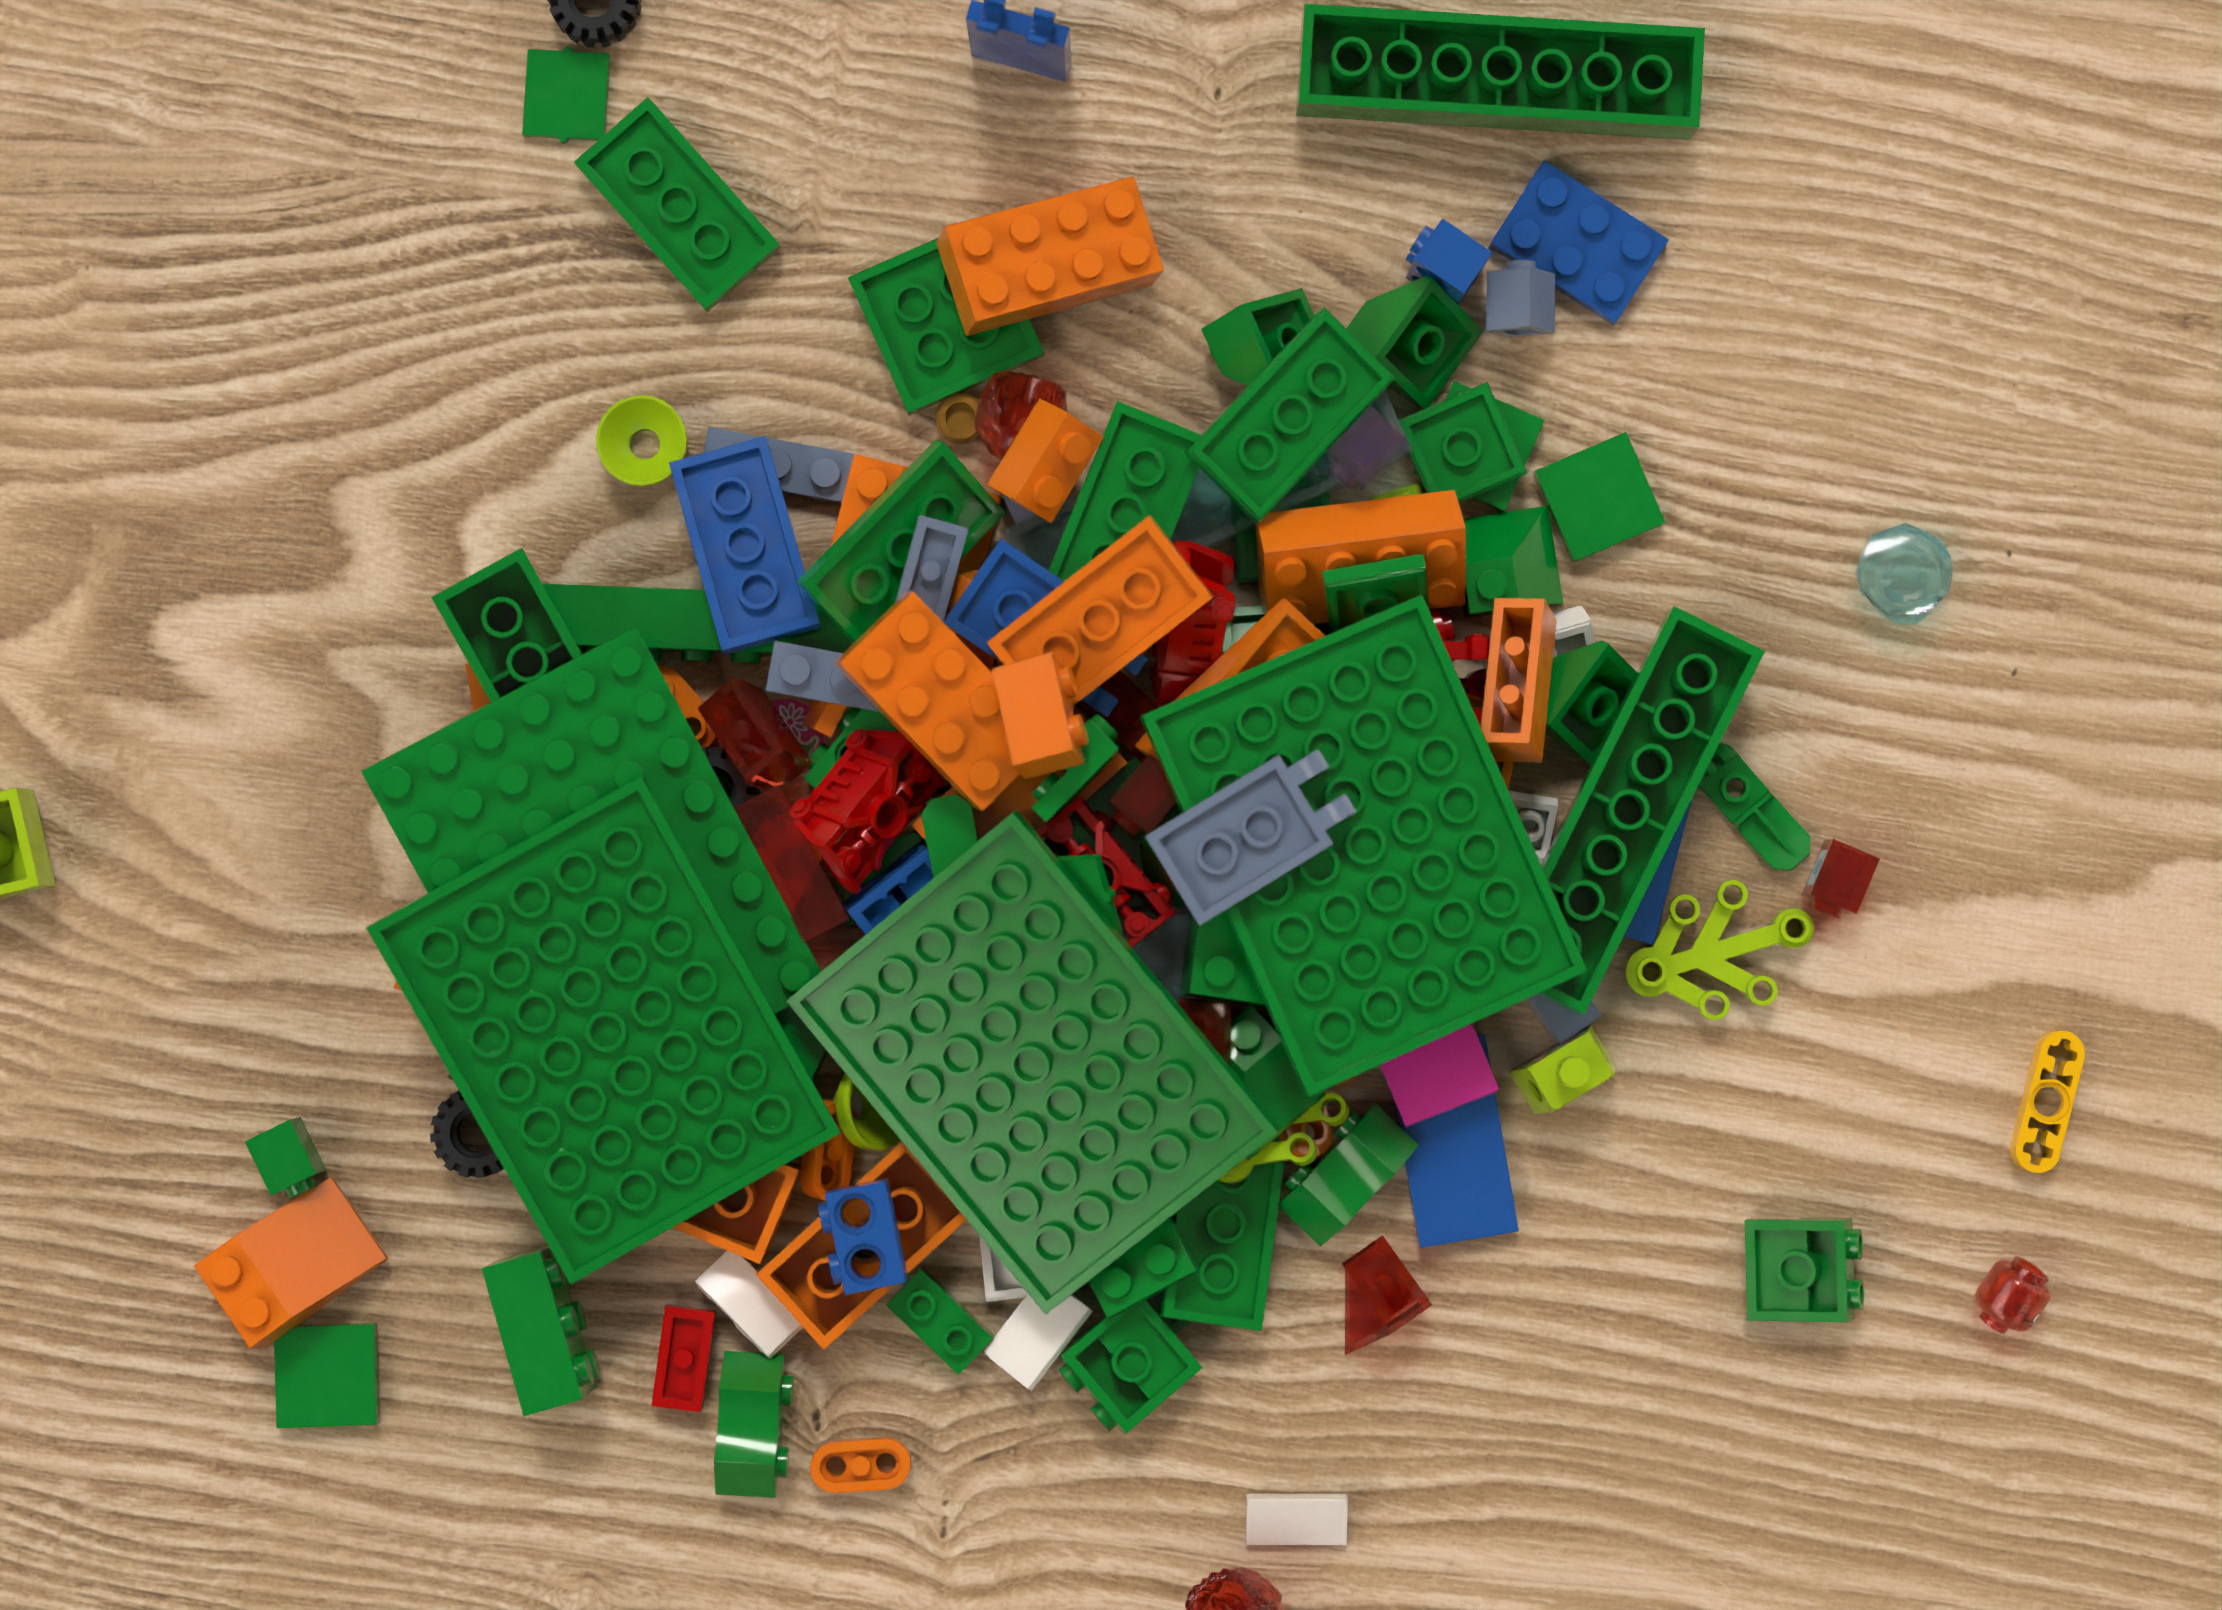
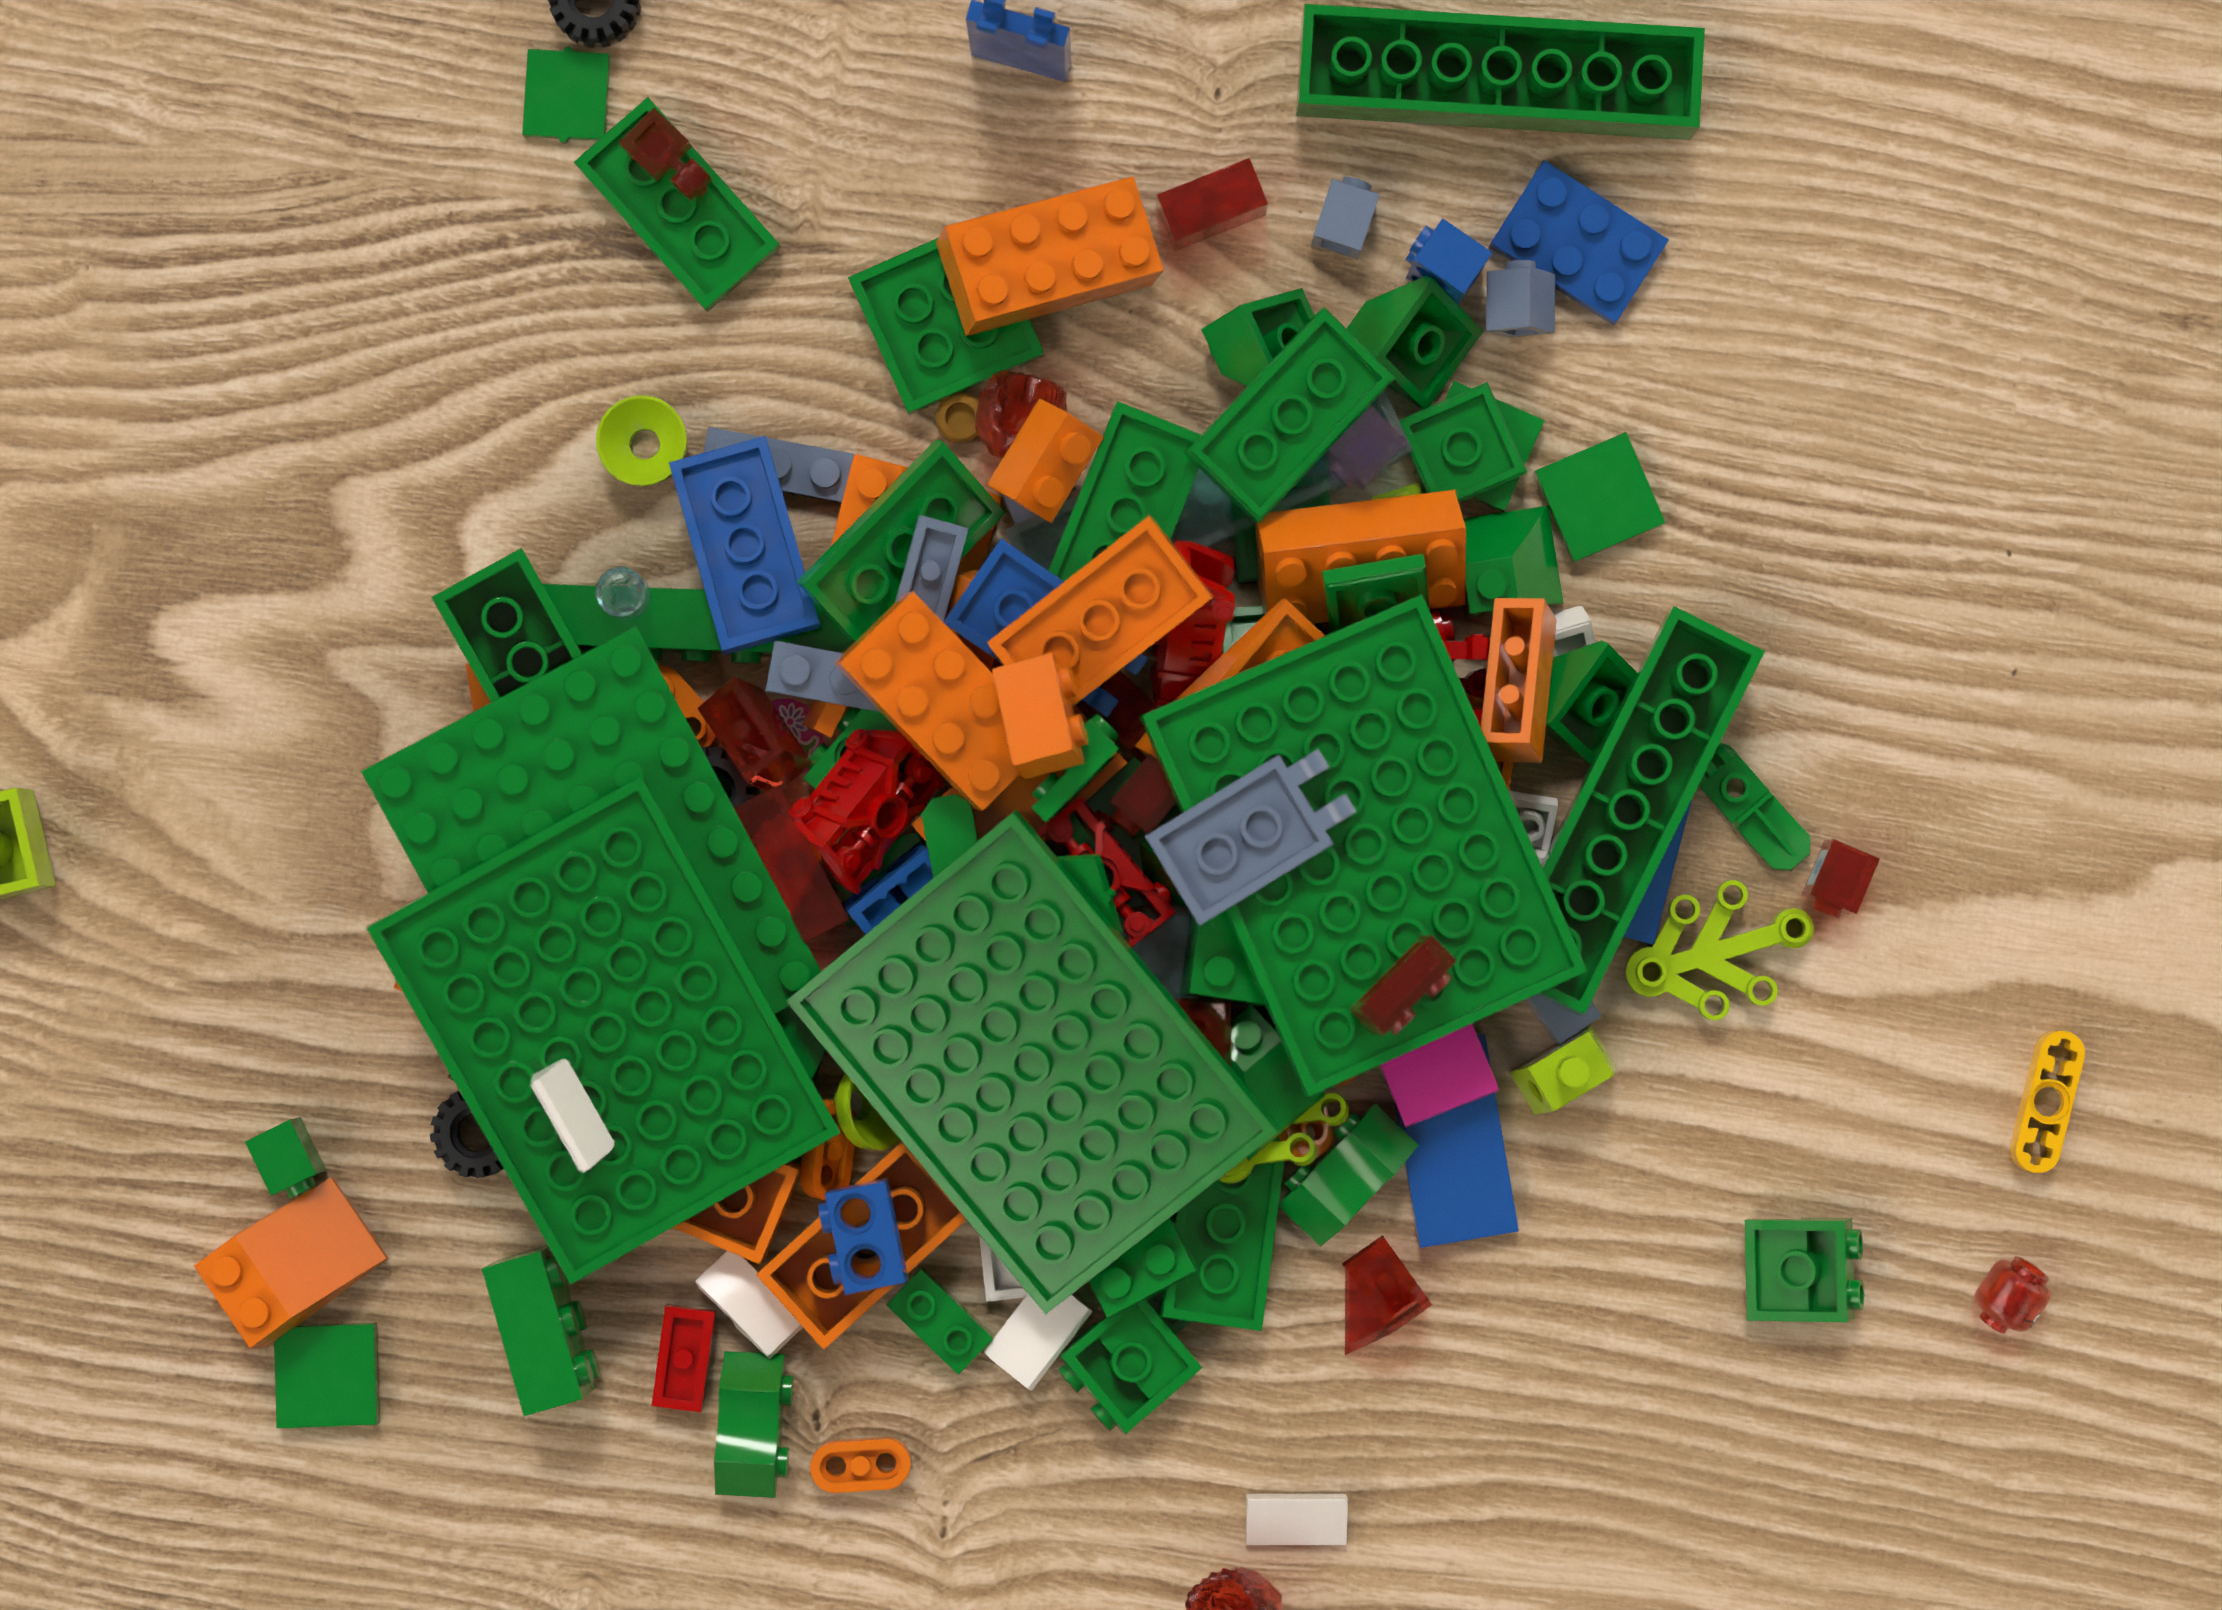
(572, 1114): none -> white slope
(630, 599): none -> clear light blue wheel
(658, 147): none -> clear red plate
(1211, 204): none -> clear red brick
(1345, 217): none -> sand blue brick
(1415, 973): none -> clear red piece
(1904, 573): clear light blue hat -> none

